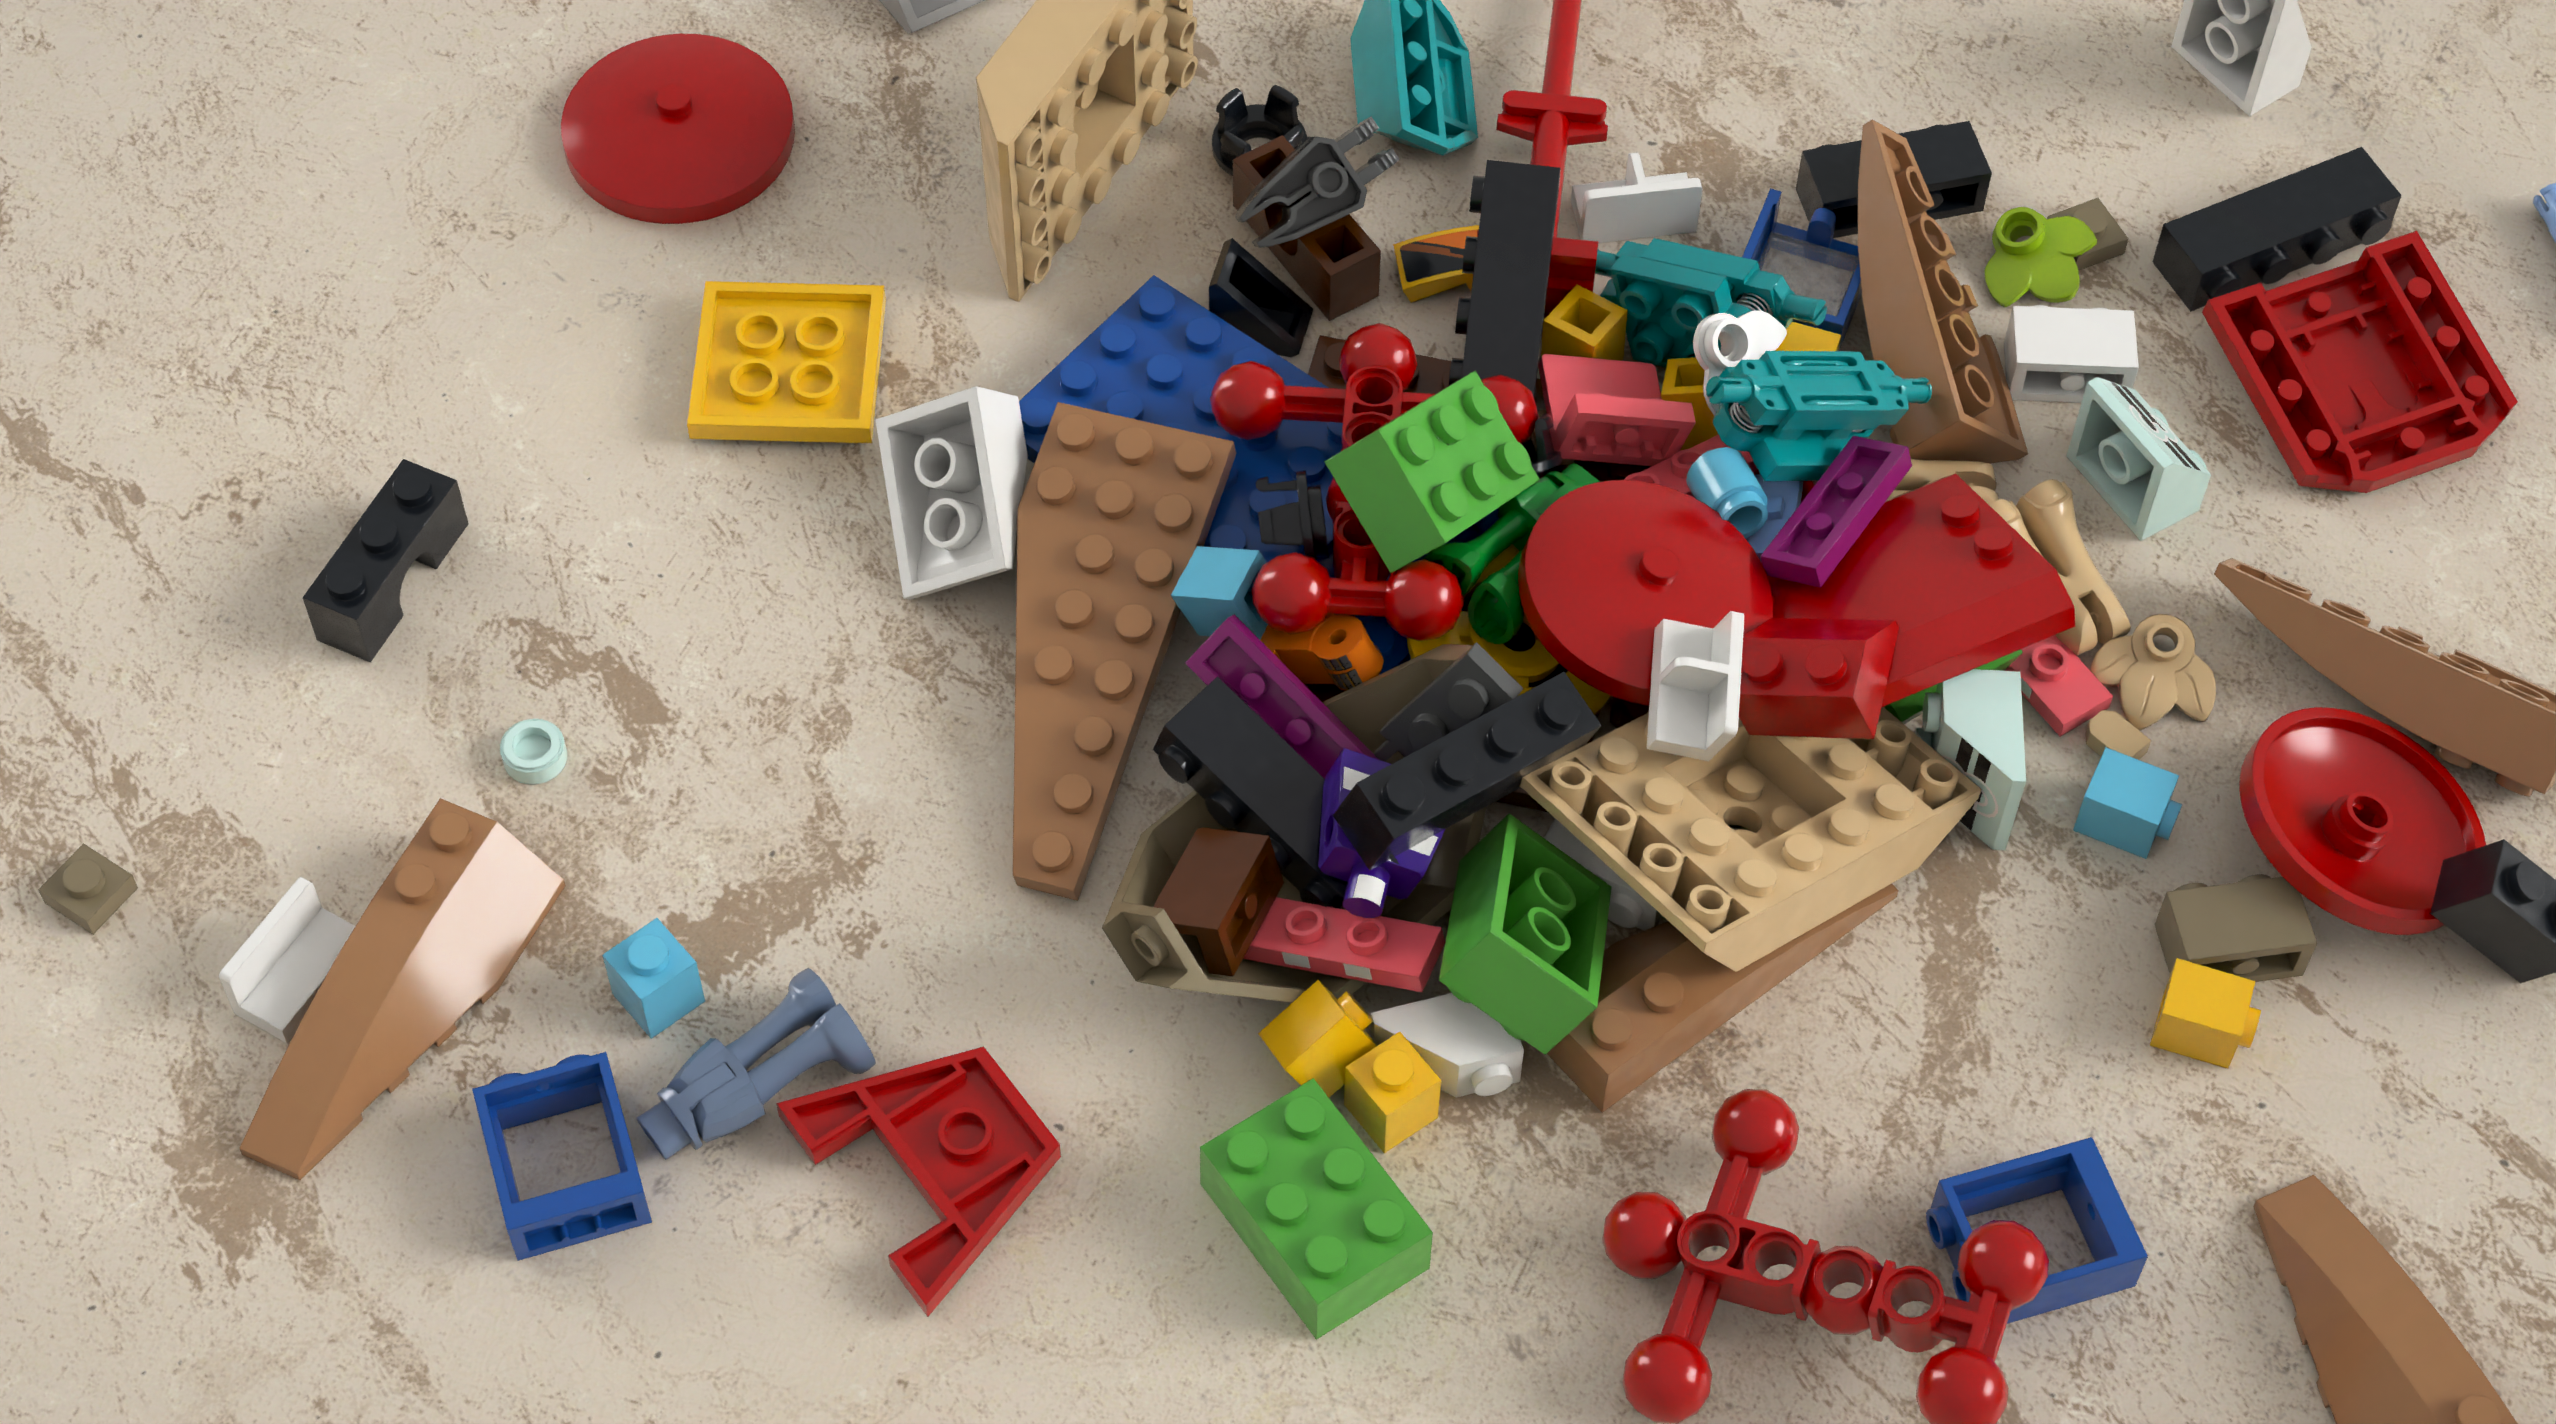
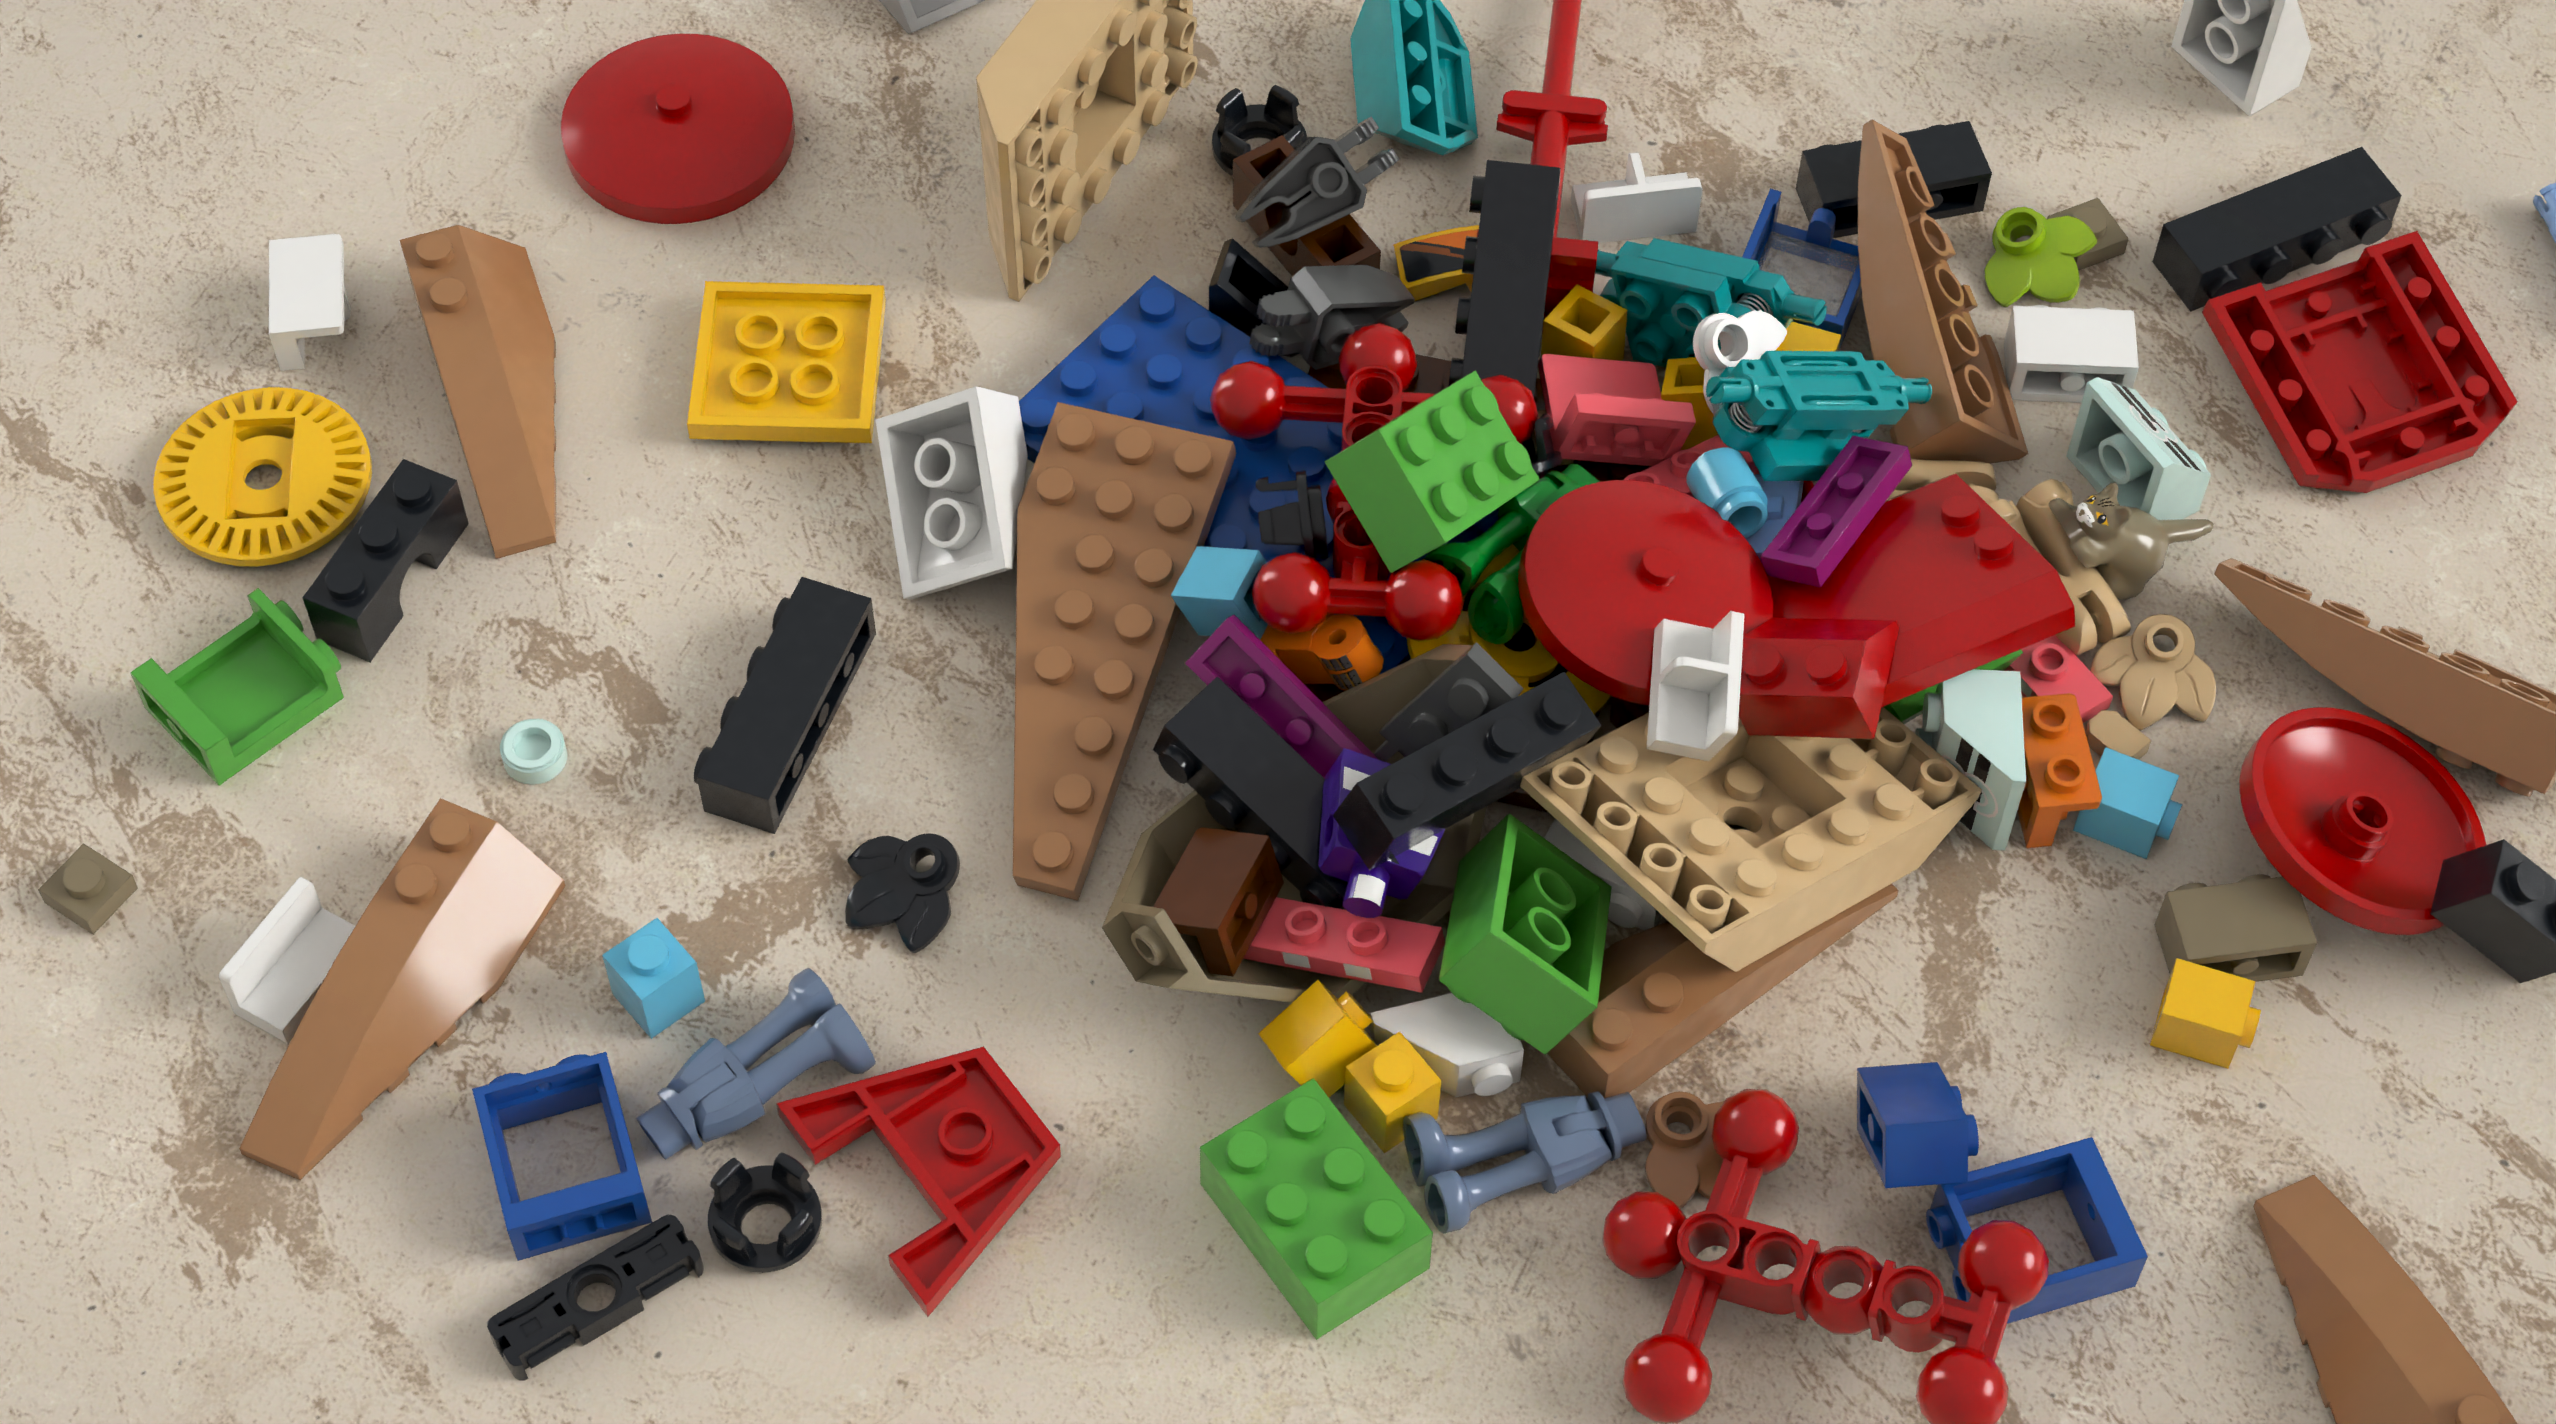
(206, 463): none -> yellow piece
(243, 689): none -> bright green panel
(305, 294): none -> white panel
(496, 374): none -> medium nougat wedge
(552, 1318): none -> black piece
(741, 1190): none -> black piece
(785, 704): none -> black brick
(897, 893): none -> black plate
(1326, 308): none -> dark grey hinge
(1561, 1142): none -> sand blue piece
(1682, 1162): none -> medium nougat plate
(1914, 1125): none -> blue brick
(2056, 765): none -> orange bracket
(2122, 540): none -> dark tan animal

